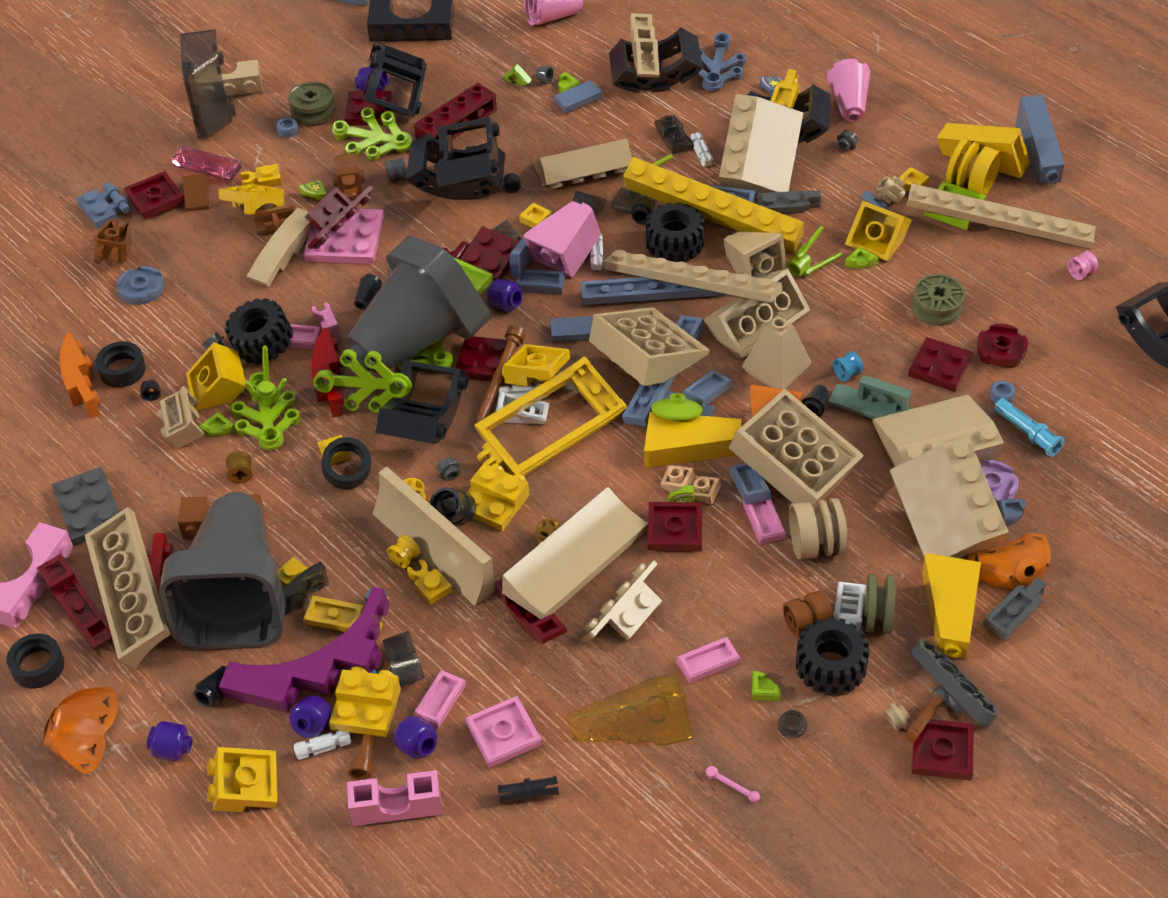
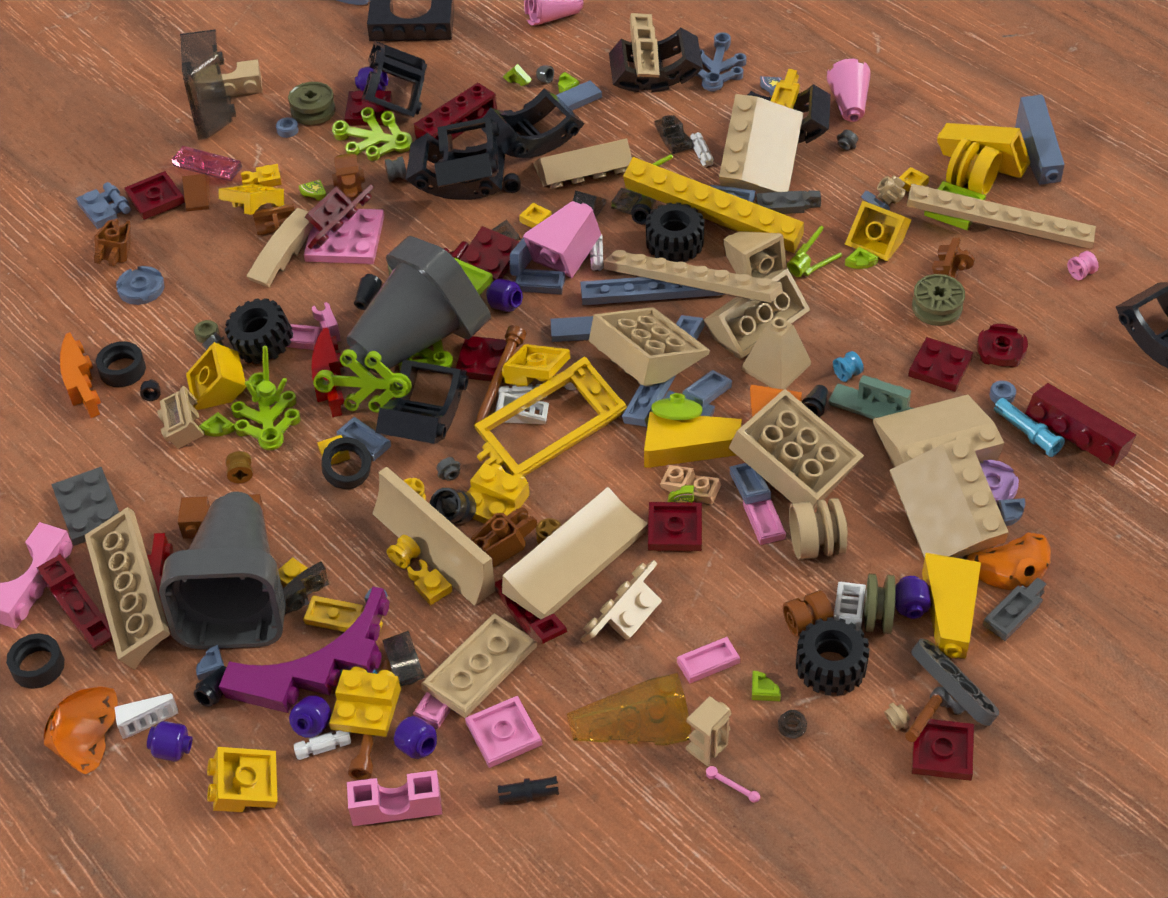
(140, 715): none -> white slope
(205, 330): none -> olive tile
(209, 663): none -> sand blue tile
(373, 441): none -> sand blue tile
(479, 665): none -> tan tile
(504, 535): none -> dark orange hinge
(531, 141): none -> black window
(710, 731): none -> tan window
(912, 597): none -> dark purple head
(952, 259): none -> dark orange hips
(1080, 424): none -> dark red brick

